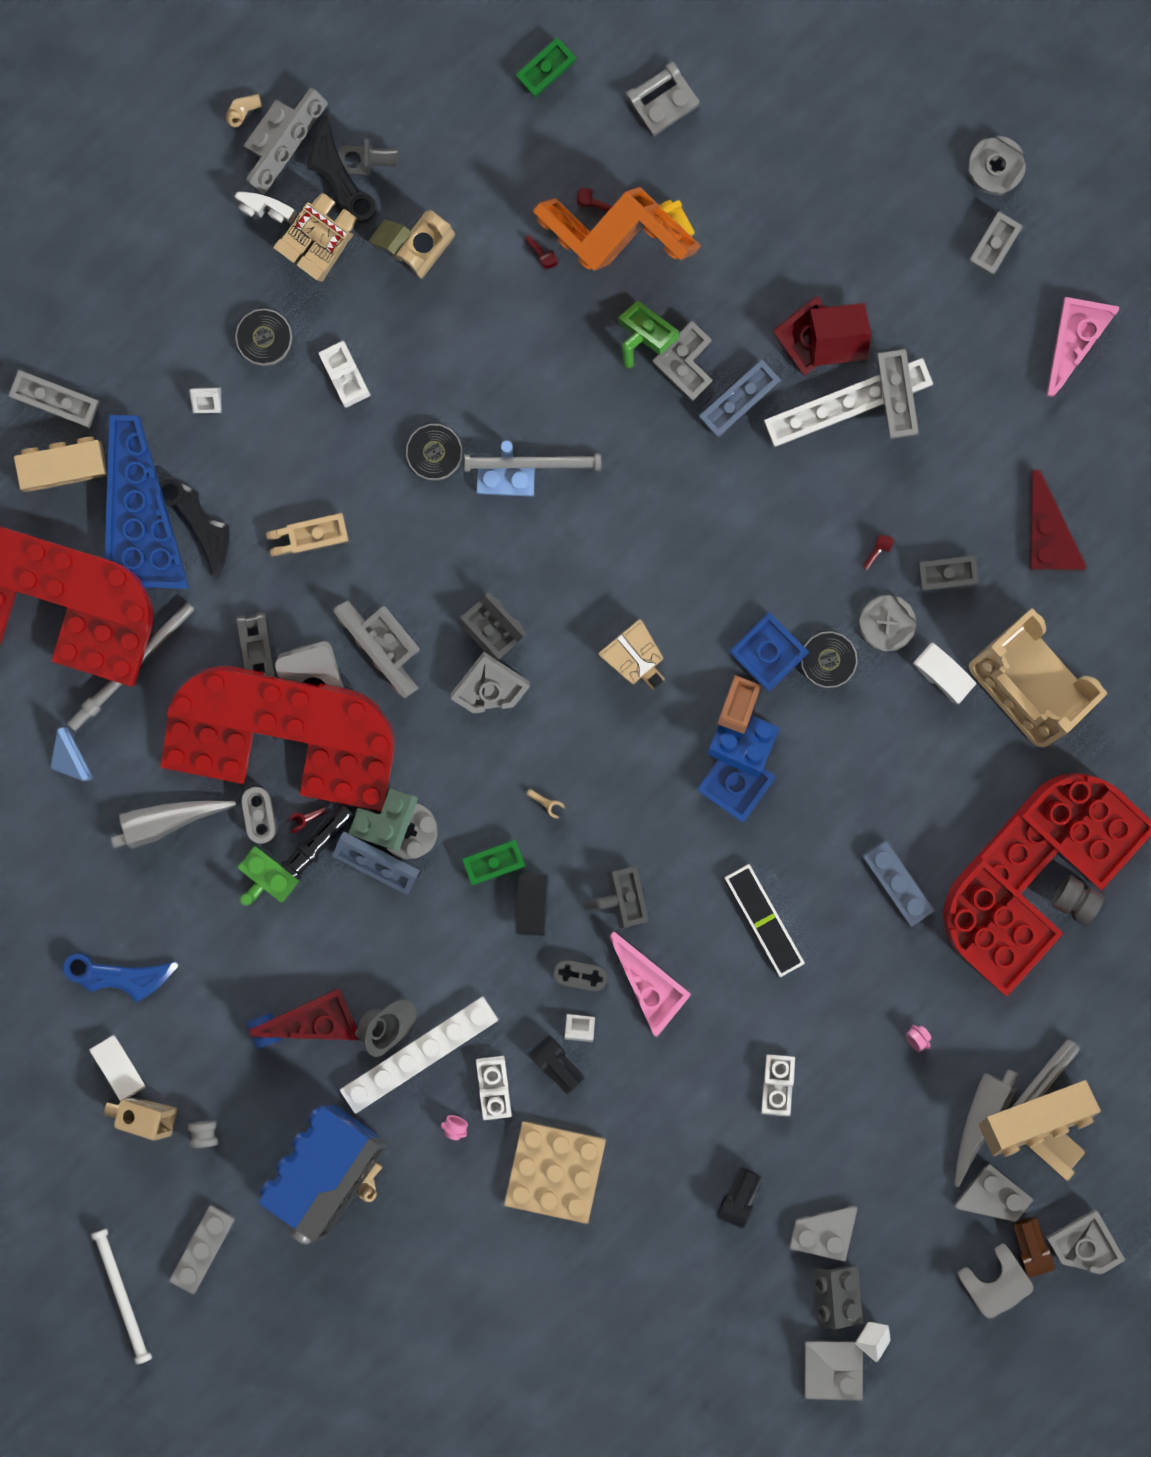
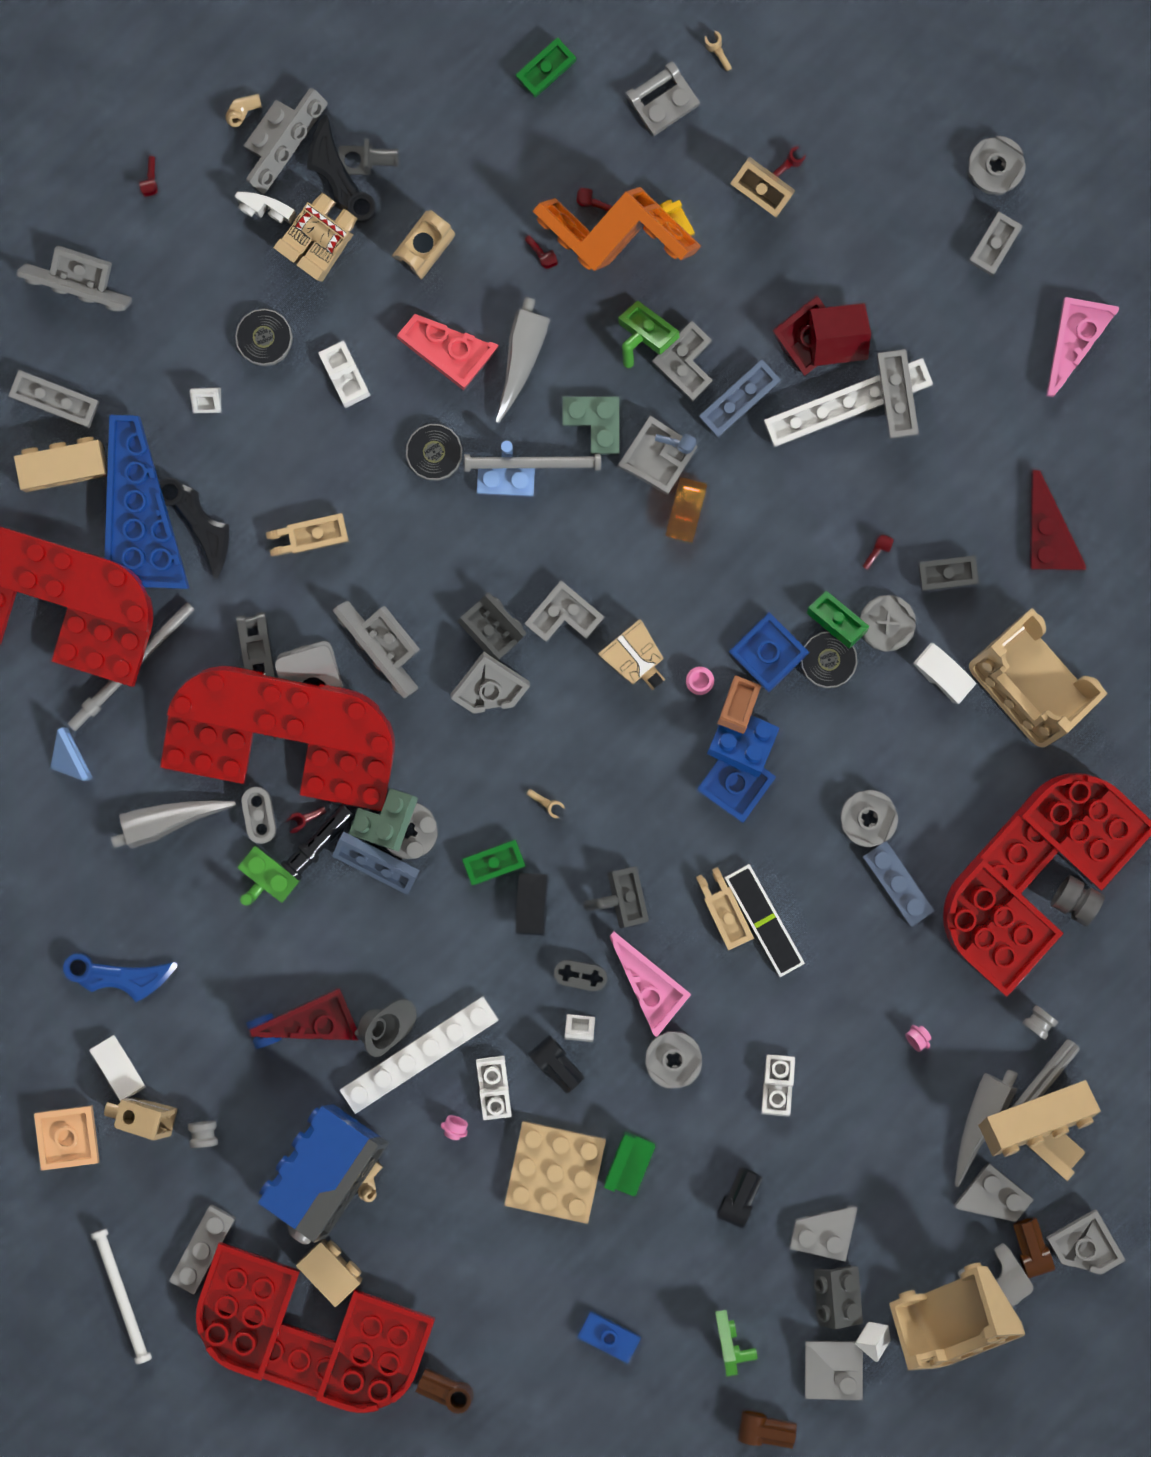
(66, 1137): none -> light nougat plate
(77, 275): none -> light grey bracket
(149, 186): none -> dark red hand
(245, 1332): none -> red plate
(330, 1271): none -> tan brick
(390, 236): olive tile -> none
(441, 1390): none -> reddish brown piece
(447, 350): none -> coral wing
(524, 346): none -> light grey piece
(562, 606): none -> light grey plate
(601, 415): none -> sand green plate
(609, 1337): none -> blue plate
(629, 1164): none -> green panel
(655, 461): none -> light grey plate
(676, 1075): none -> light grey plate
(685, 445): none -> sand blue hand
(686, 509): none -> clear orange slope
(699, 680): none -> bright pink plate
(716, 48): none -> tan hand
(725, 912): none -> tan hinge
(730, 1353): none -> bright green plate
(759, 1429): none -> reddish brown piece
(762, 187): none -> tan brick
(790, 162): none -> dark red hand
(837, 619): none -> green plate
(883, 811): none -> light grey plate
(954, 1320): none -> tan windscreen
(1040, 1022): none -> light grey wheel

